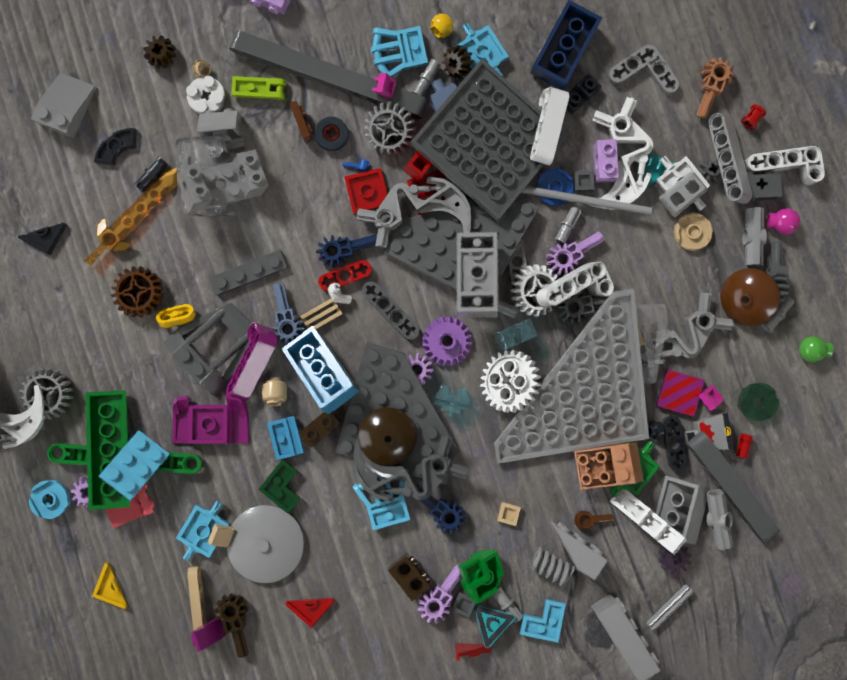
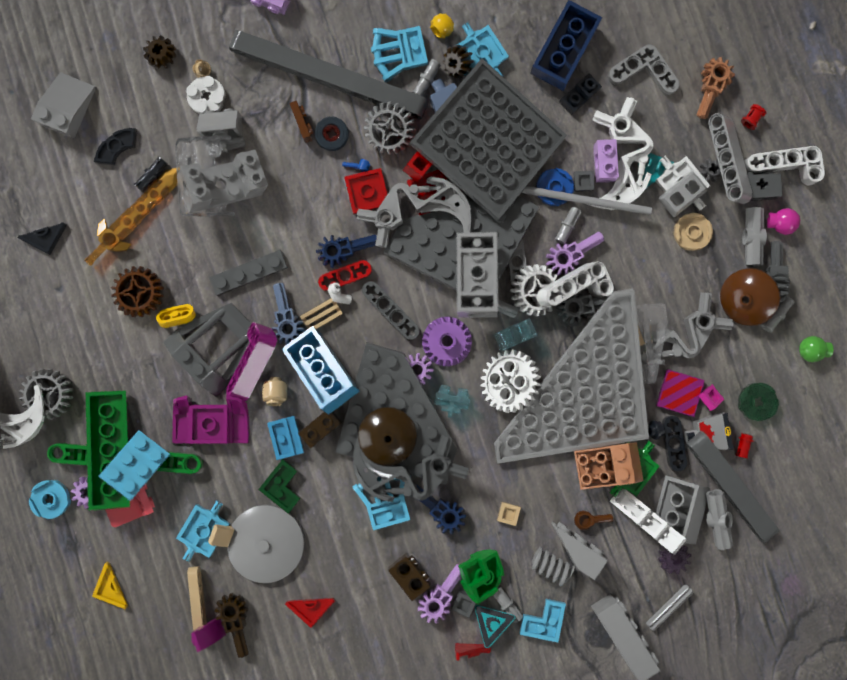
(258, 87): lime plate -> none
(385, 85): dark pink tile -> none
(553, 105): white beam -> none

